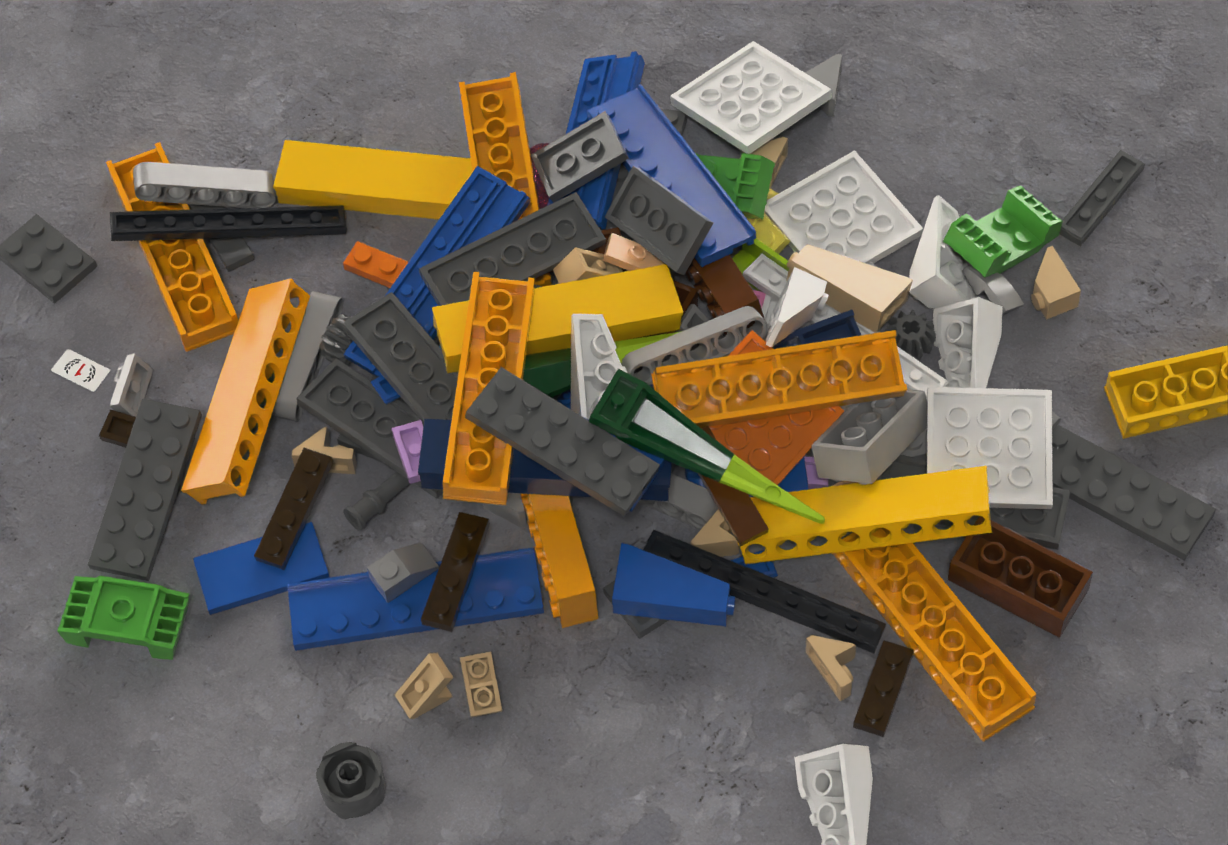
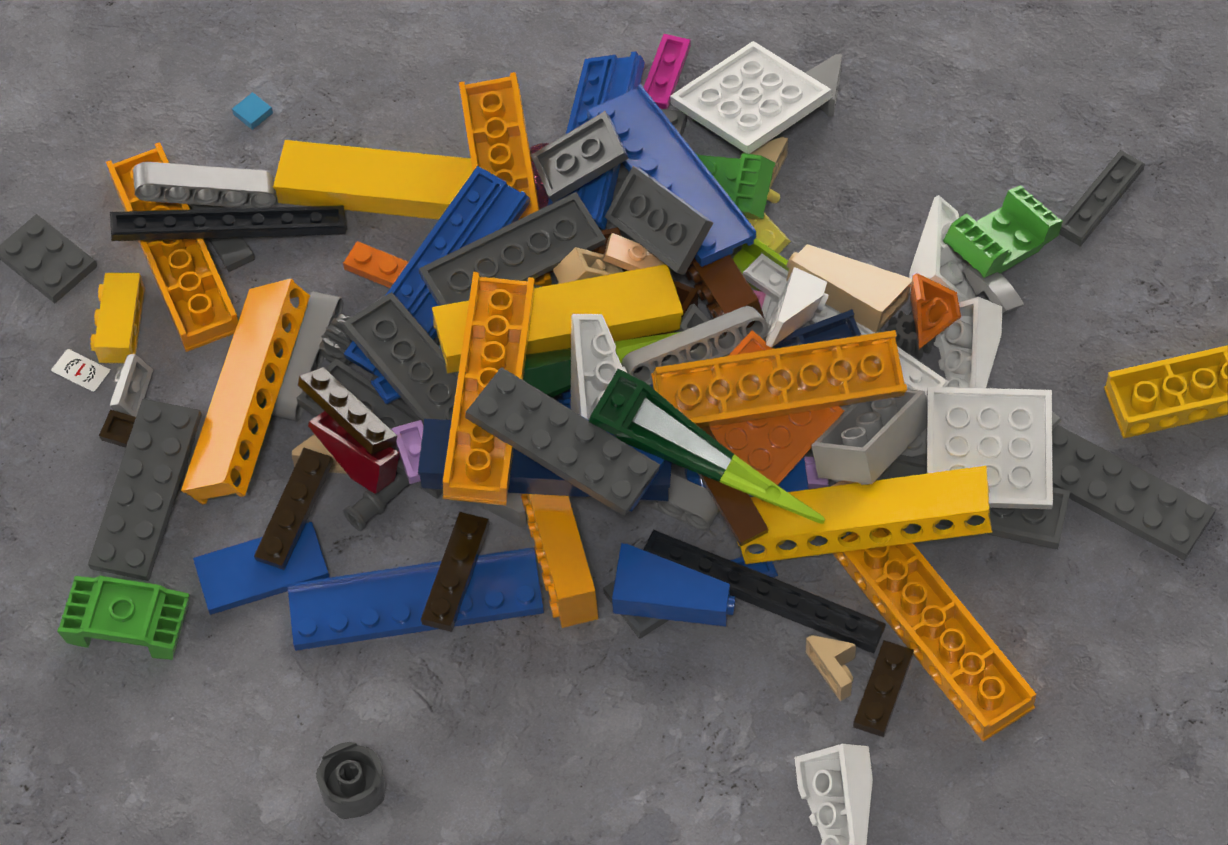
(118, 317): none -> yellow brick
(252, 111): none -> dark azure tile
(347, 410): none -> plate
(367, 469): none -> dark red slope
(401, 570): light grey slope -> none
(425, 687): tan slope -> none
(481, 684): tan slope -> none
(666, 69): none -> dark pink plate
(716, 537): tan slope -> none
(844, 212): white plate -> none
(932, 308): none -> orange slope
(1021, 577): reddish brown brick -> none
(1054, 287): tan slope -> none

